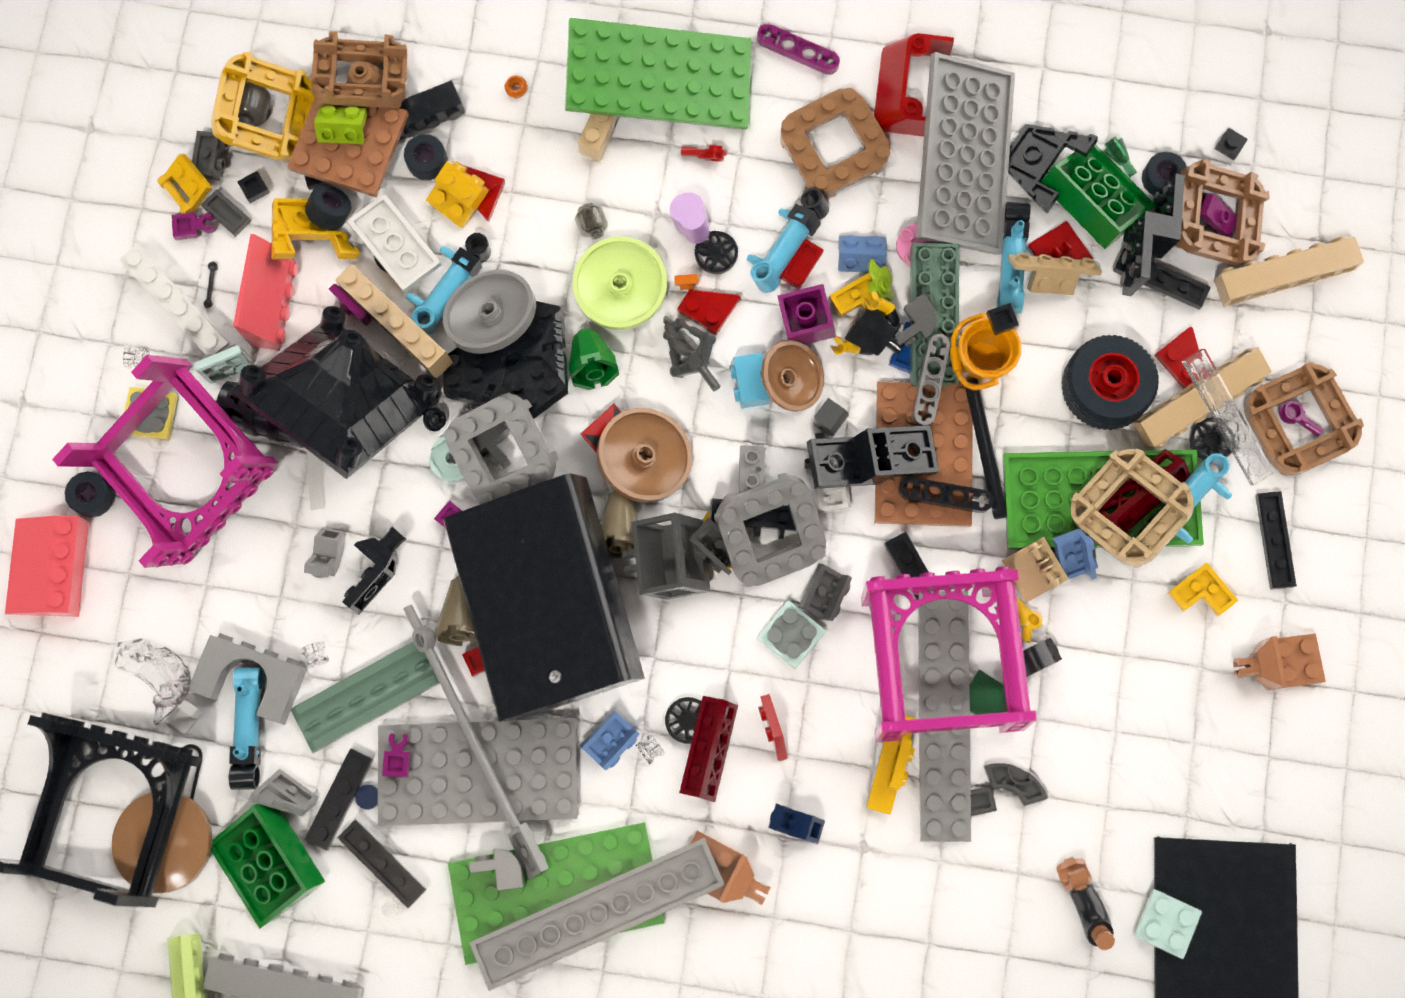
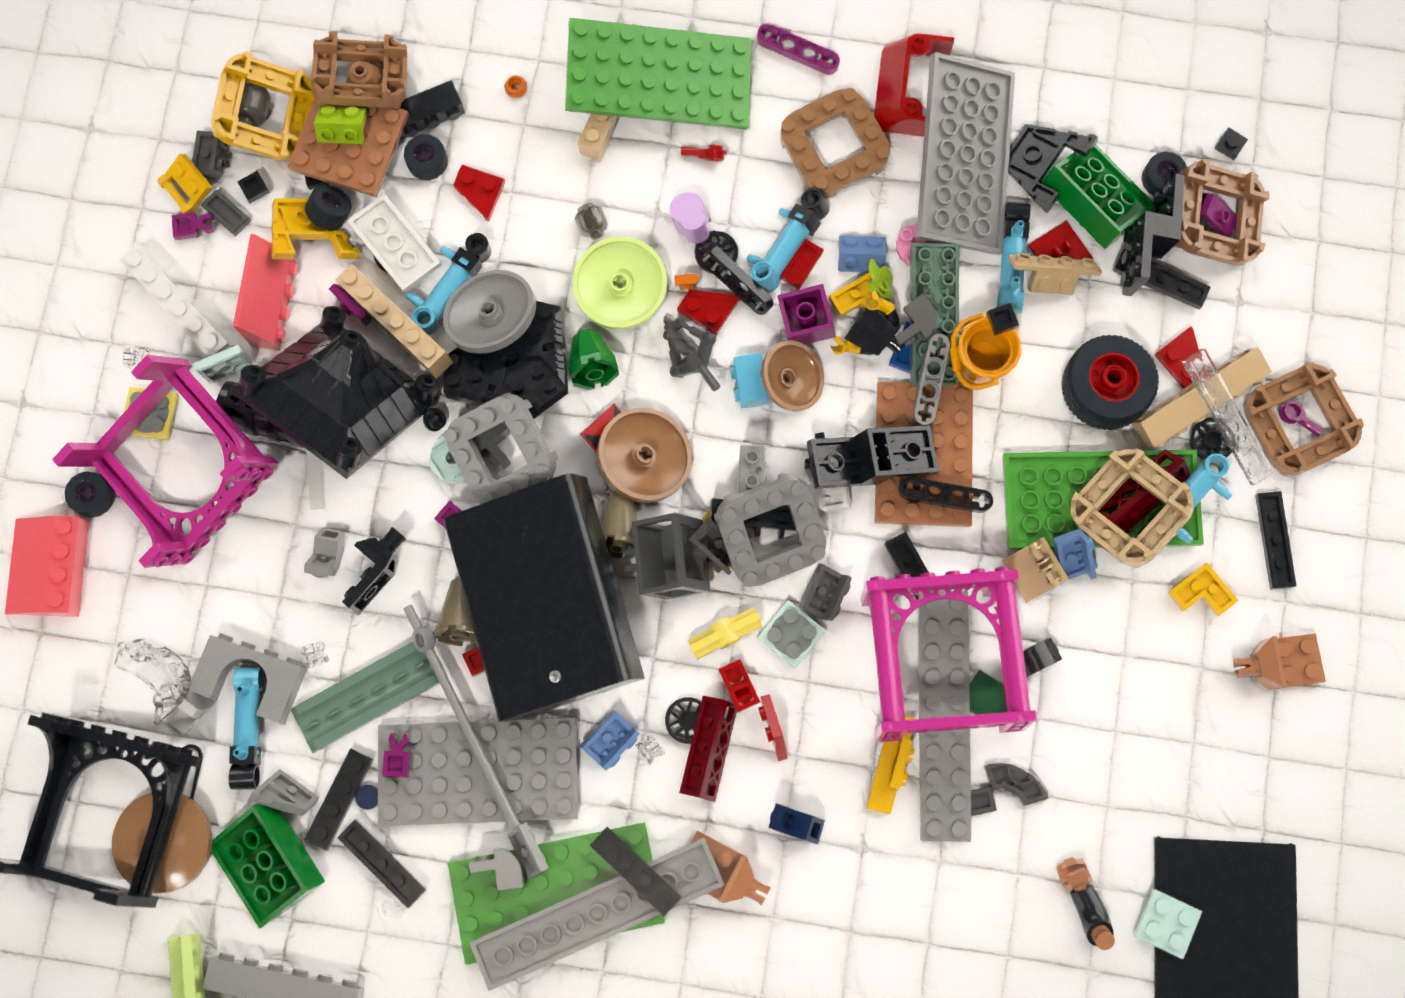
(212, 267): black hinge -> none
(457, 193): yellow plate -> none
(635, 871): none -> black plate
(725, 633): none -> light yellow piece
(737, 276): none -> black beam
(739, 685): none -> red slope
(830, 417): dark grey piece -> none
(986, 450): black axle -> none
(1028, 620): yellow animal -> none
(1118, 152): clear green cone -> none
(1289, 270): tan brick -> none

